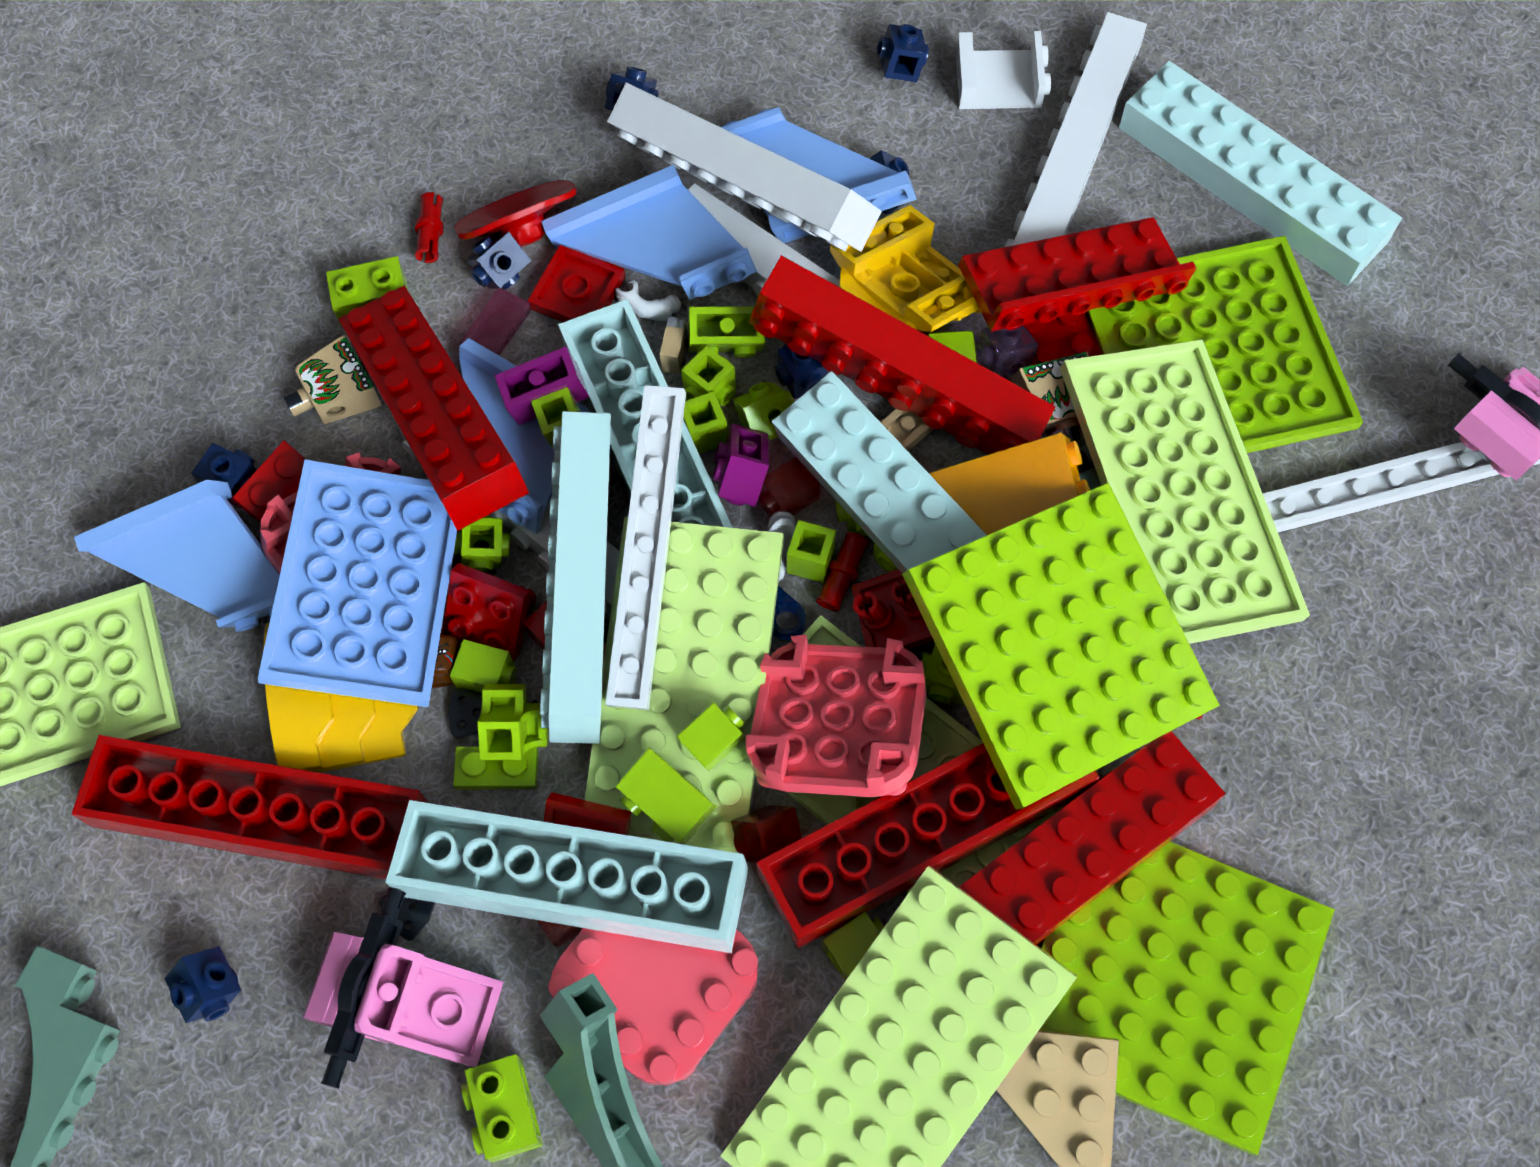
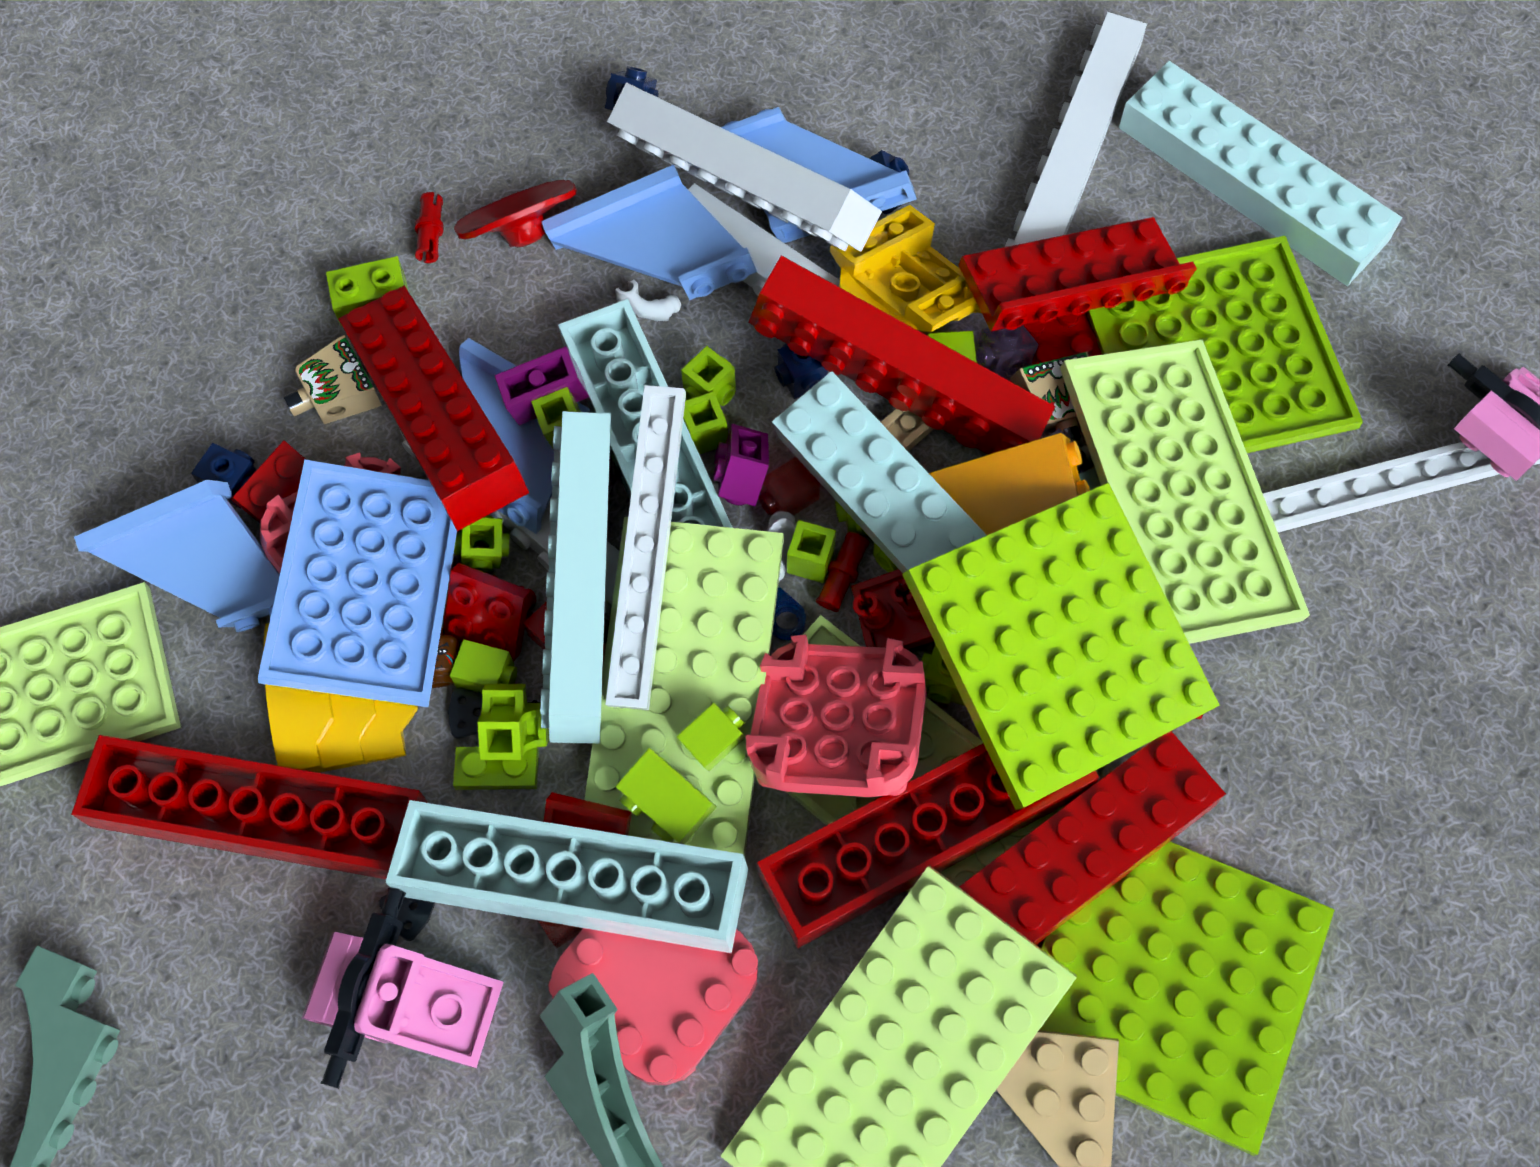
(202, 985): dark blue brick -> none
(497, 261): brick -> none
(498, 321): clear pink plate -> none
(501, 1109): lime brick -> none
(575, 285): red plate -> none
(673, 346): tan piece -> none
(724, 330): lime brick -> none
(762, 406): lime brick -> none
(765, 831): clear red brick -> none
(851, 943): lime brick -> none
(902, 52): dark blue brick -> none
(1001, 76): white panel -> none

